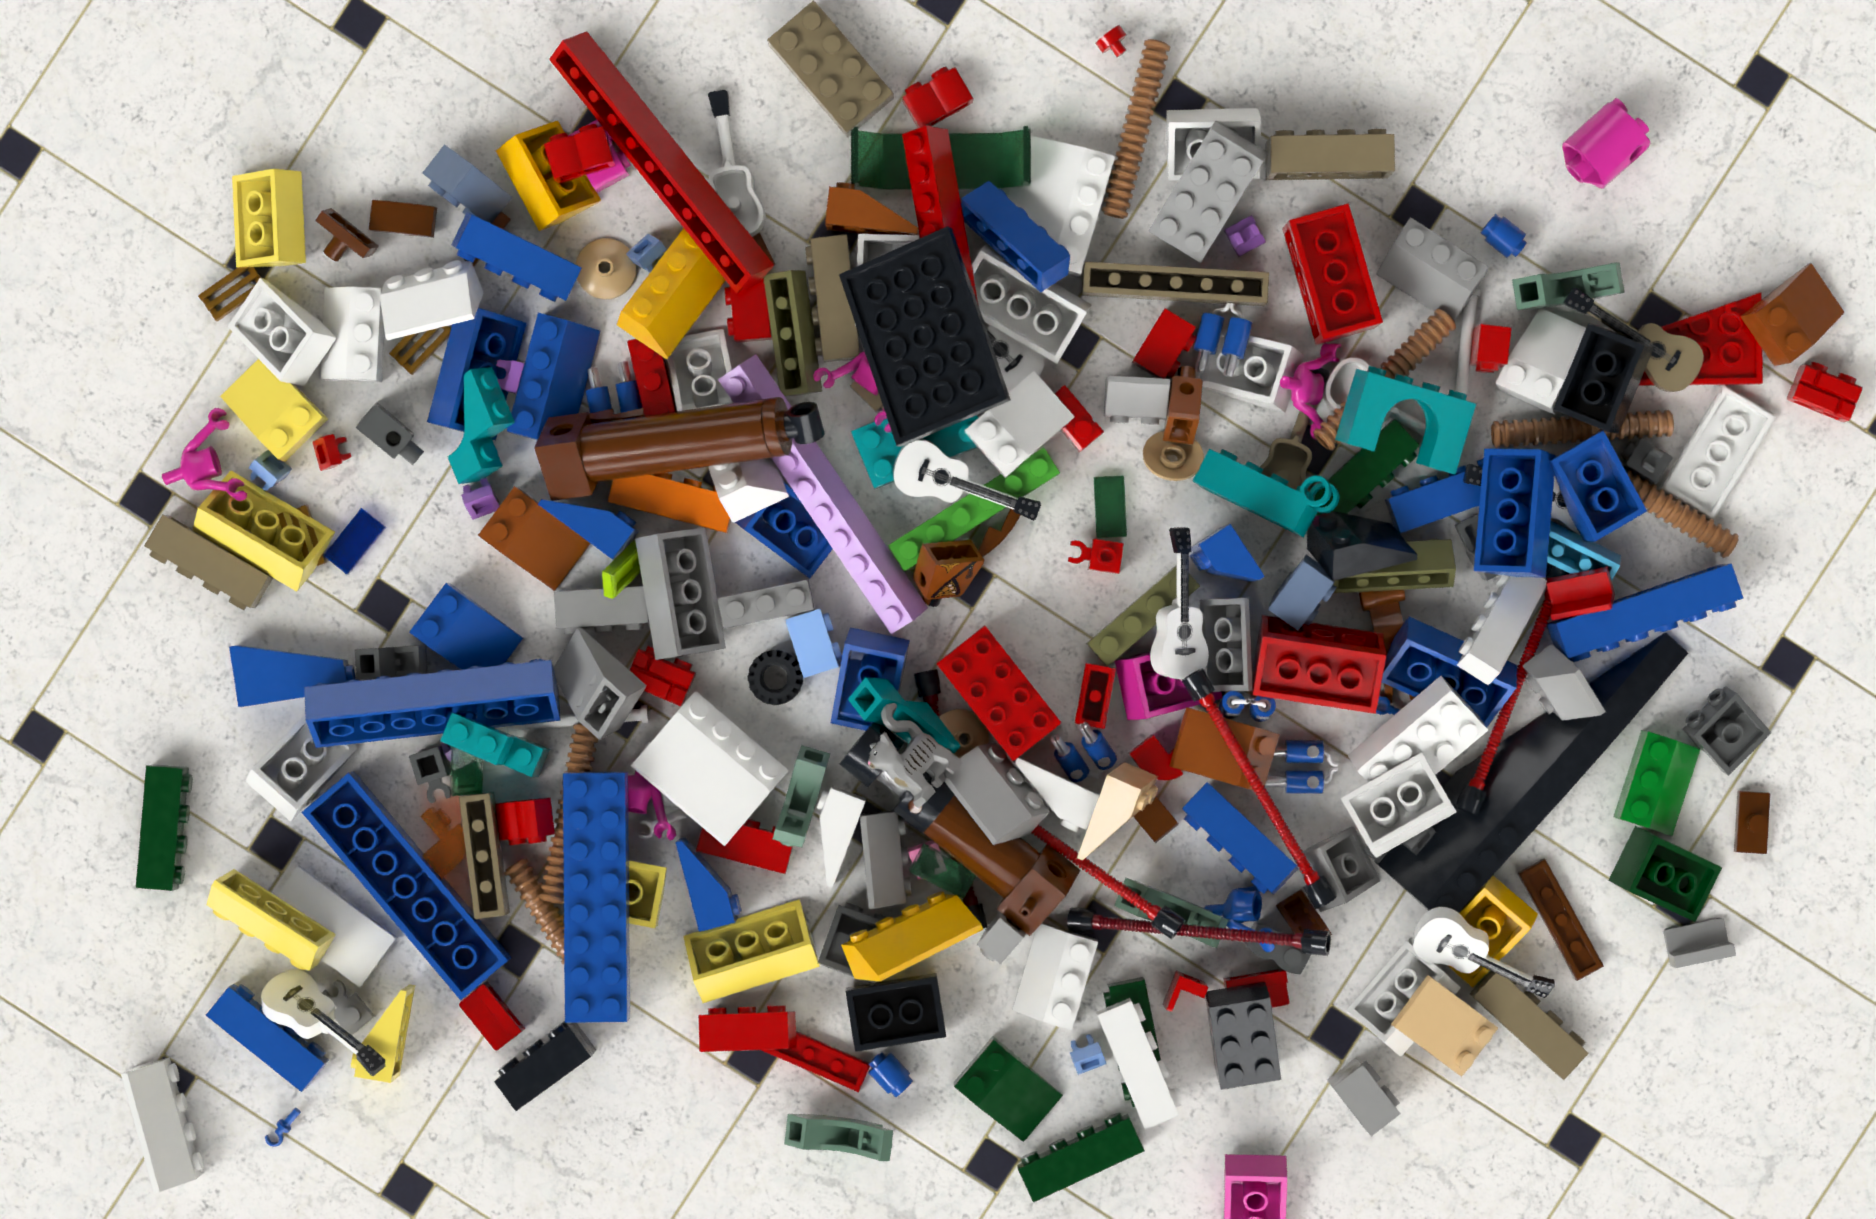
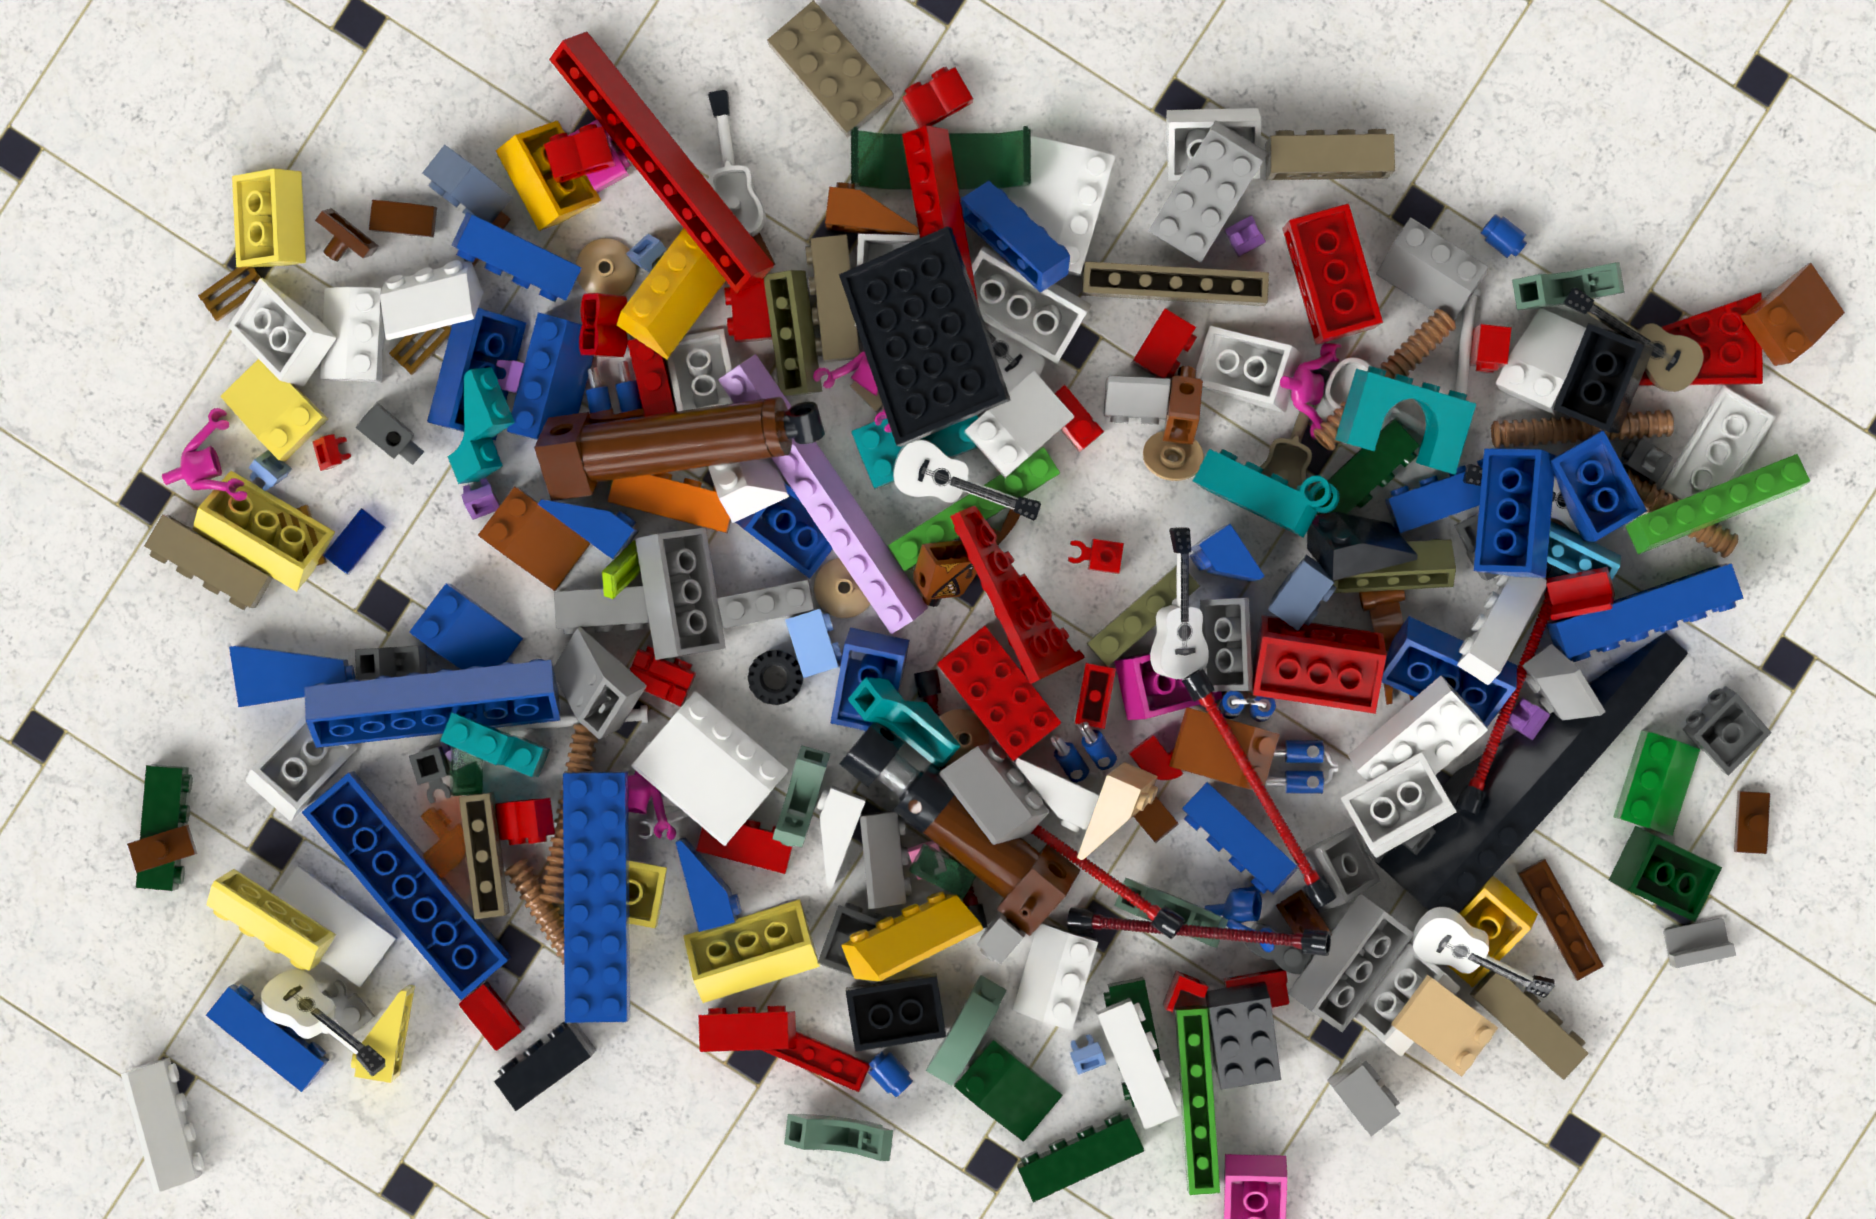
(162, 848): none -> reddish brown tile
(283, 1126): blue hand -> none
(599, 328): none -> red brick
(830, 597): none -> tan dish
(919, 756): light grey animal -> none
(966, 1031): none -> sand green arch
(1016, 602): none -> red wing
(1110, 506): clear green tile -> none
(1111, 40): red tile -> none
(1136, 128): medium nougat piece -> none
(1197, 1099): none -> bright green brick
(1235, 340): blue piece -> none
(1359, 957): none -> light grey brick
(1384, 707): blue hand -> none
(1527, 718): none -> medium lavender tile
(1605, 145): dark pink cylinder -> none
(1717, 504): none -> bright green brick
(1825, 392): red brick -> none

